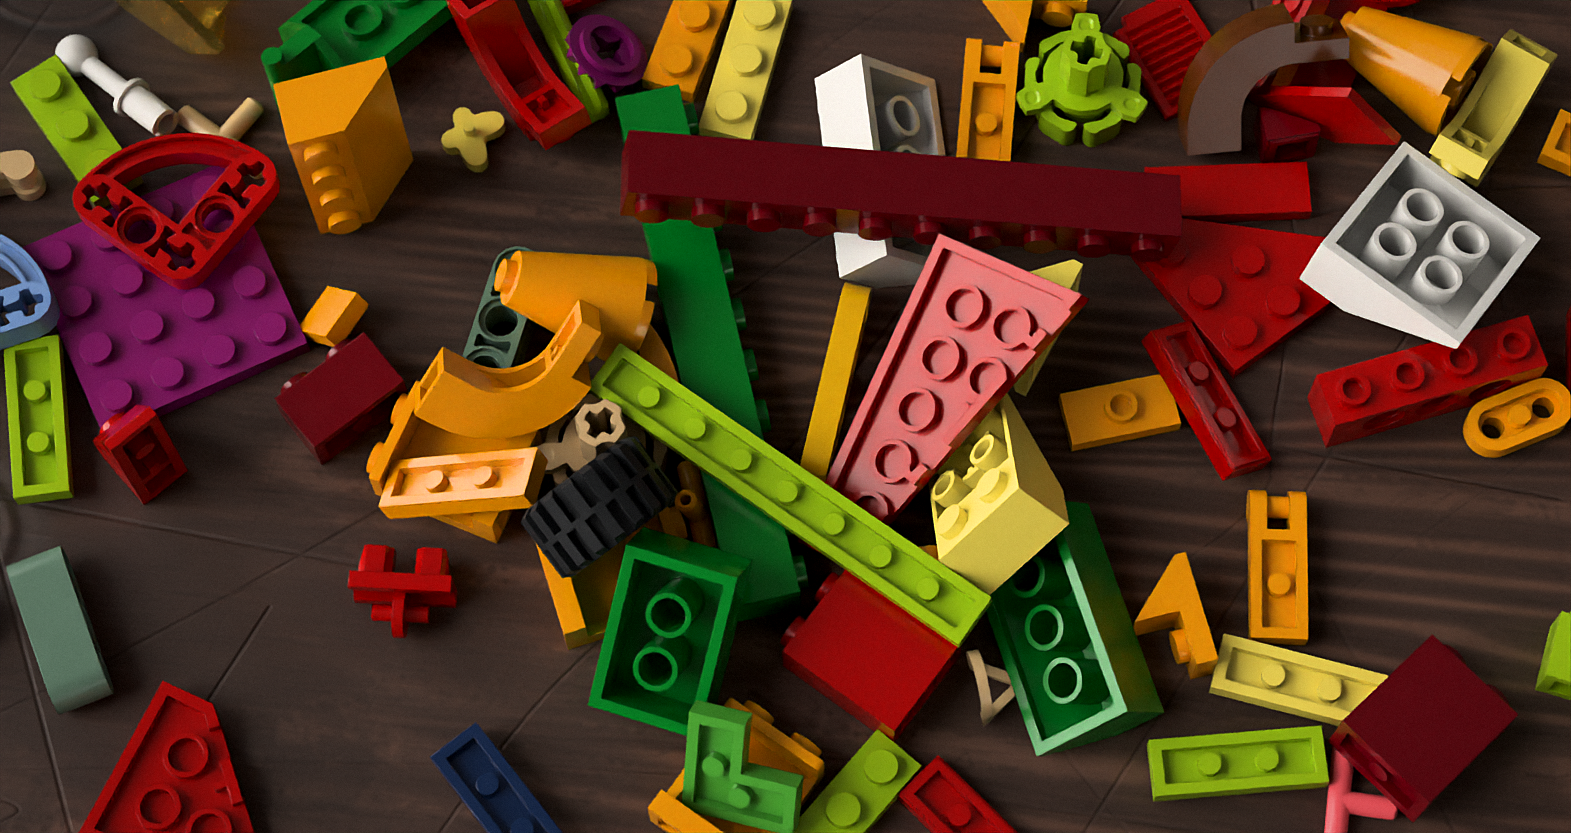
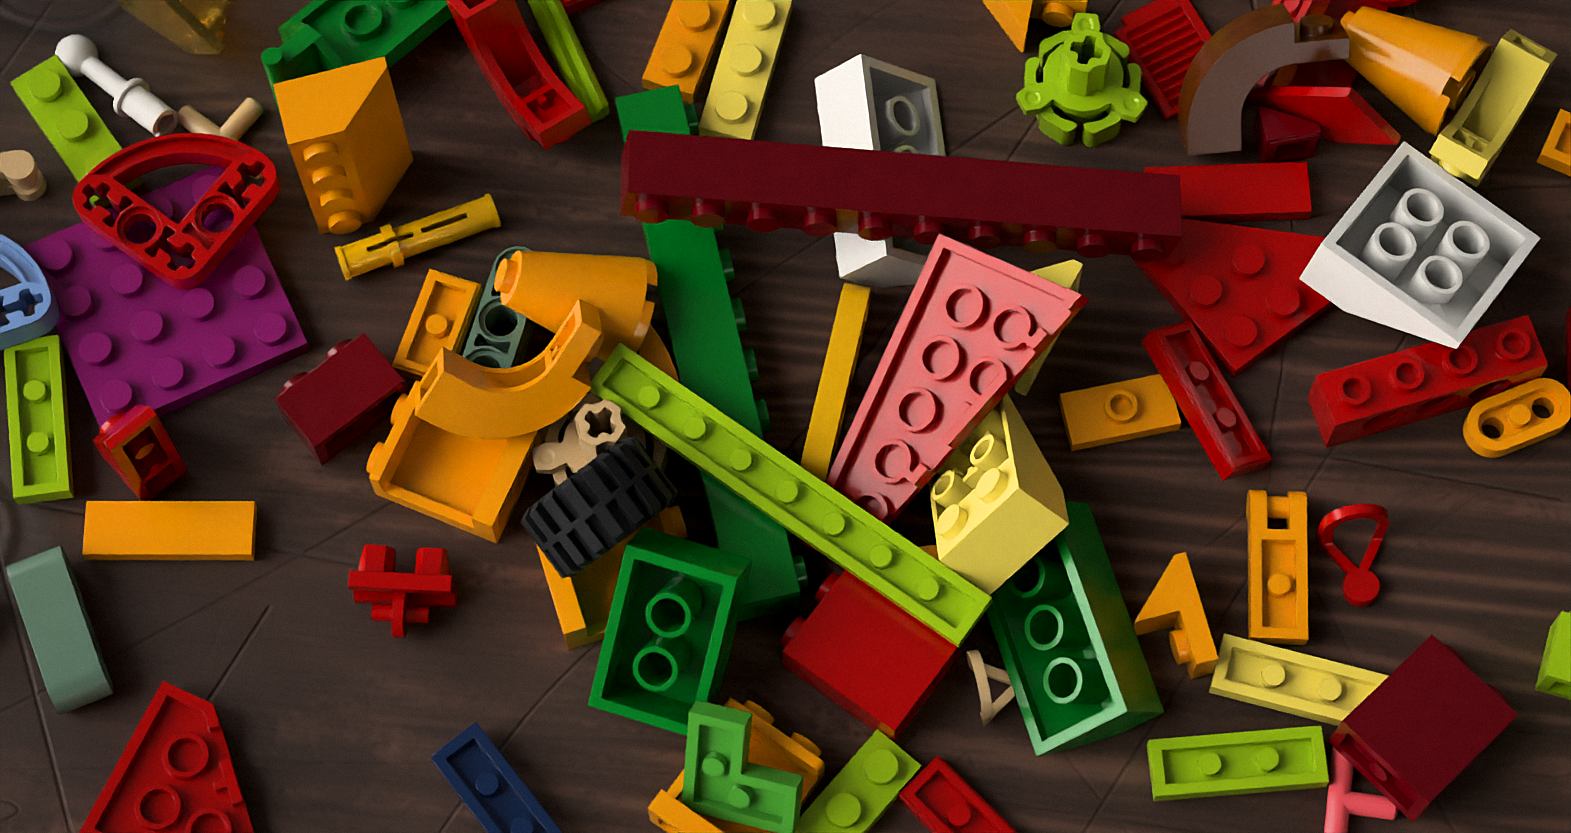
(170, 530): none -> light orange tile
(333, 316): light orange tile -> none
(417, 237): none -> yellow pin
(437, 321): none -> light orange plate
(463, 483): light orange plate -> none
(471, 135): light yellow piece -> none
(603, 34): magenta gear -> none
(694, 505): piece -> none
(988, 101): light orange plate -> none
(1360, 584): none -> red piece

